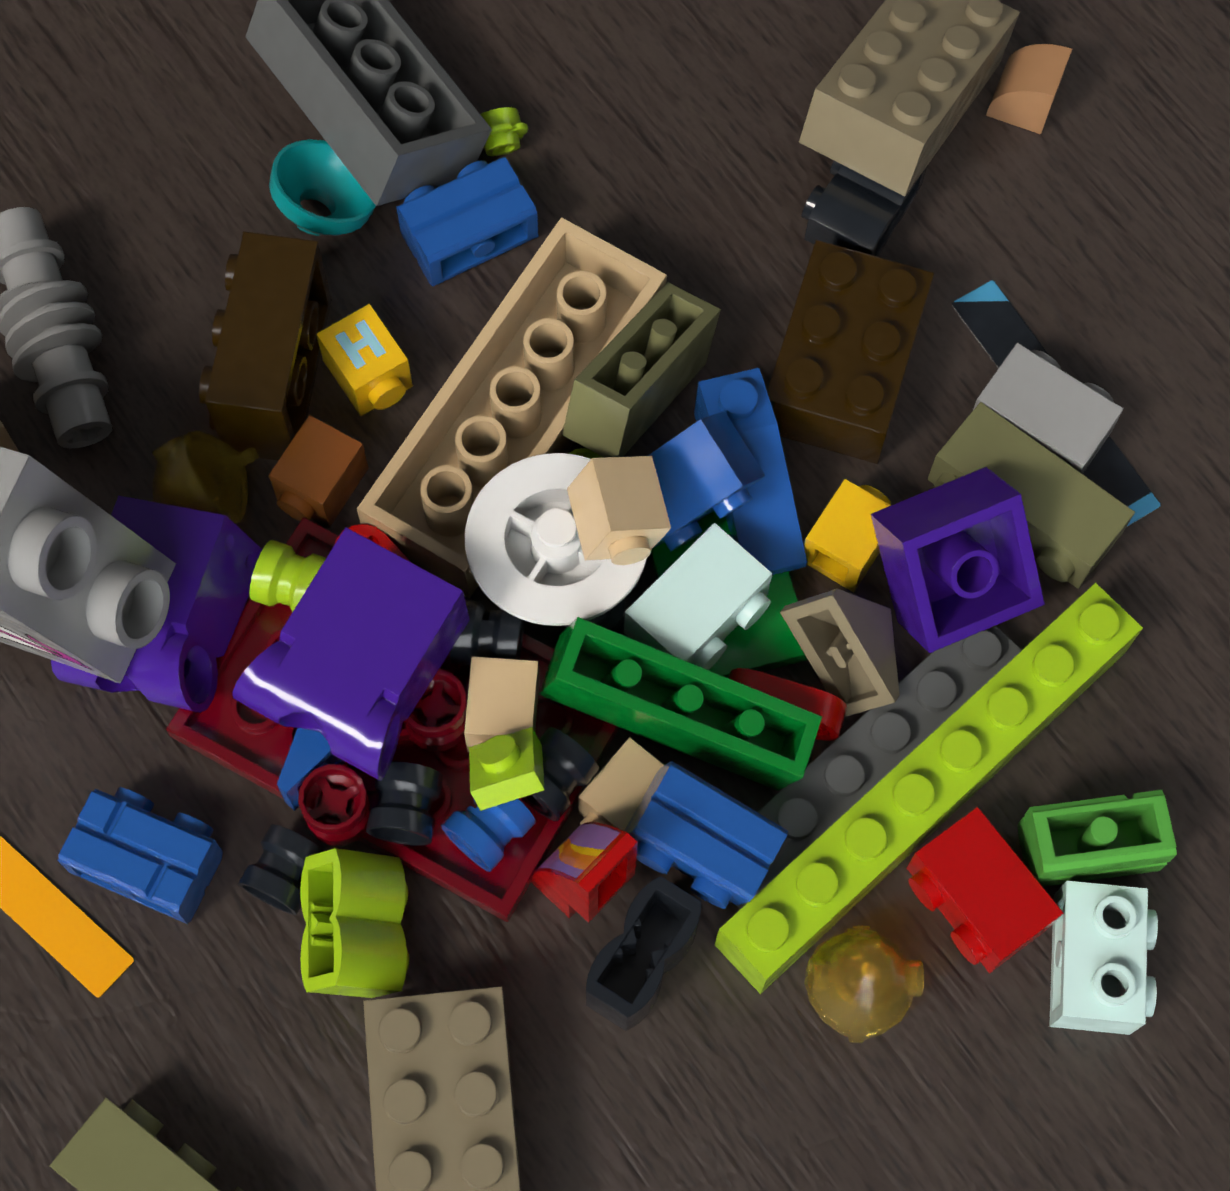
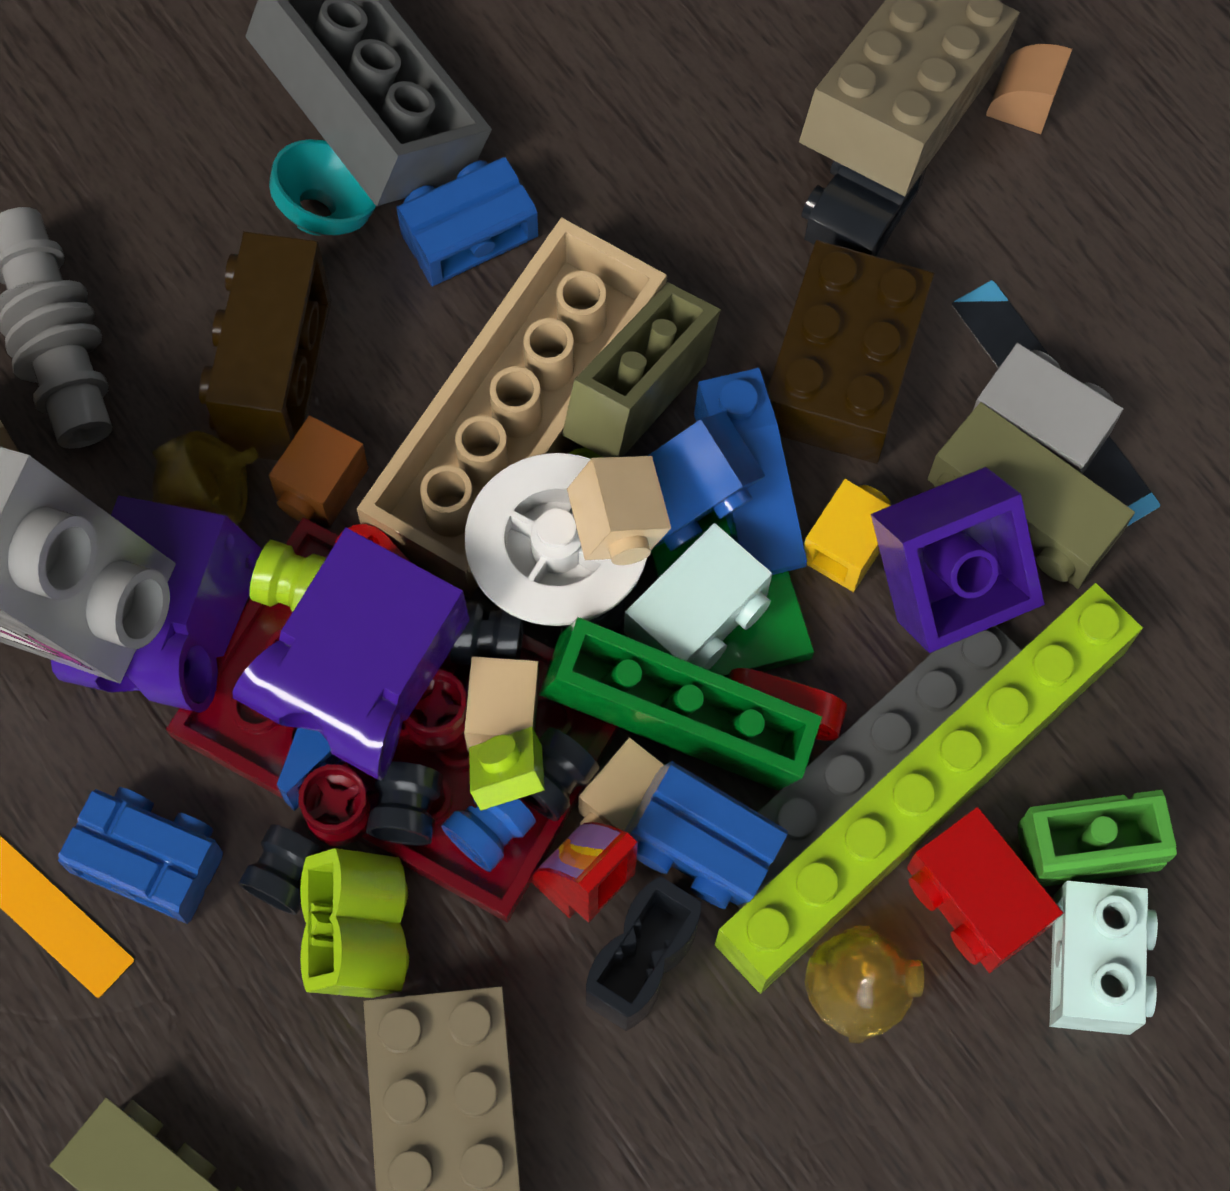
(365, 361): yellow brick -> none
(505, 131): lime plate -> none
(848, 647): dark tan slope -> none

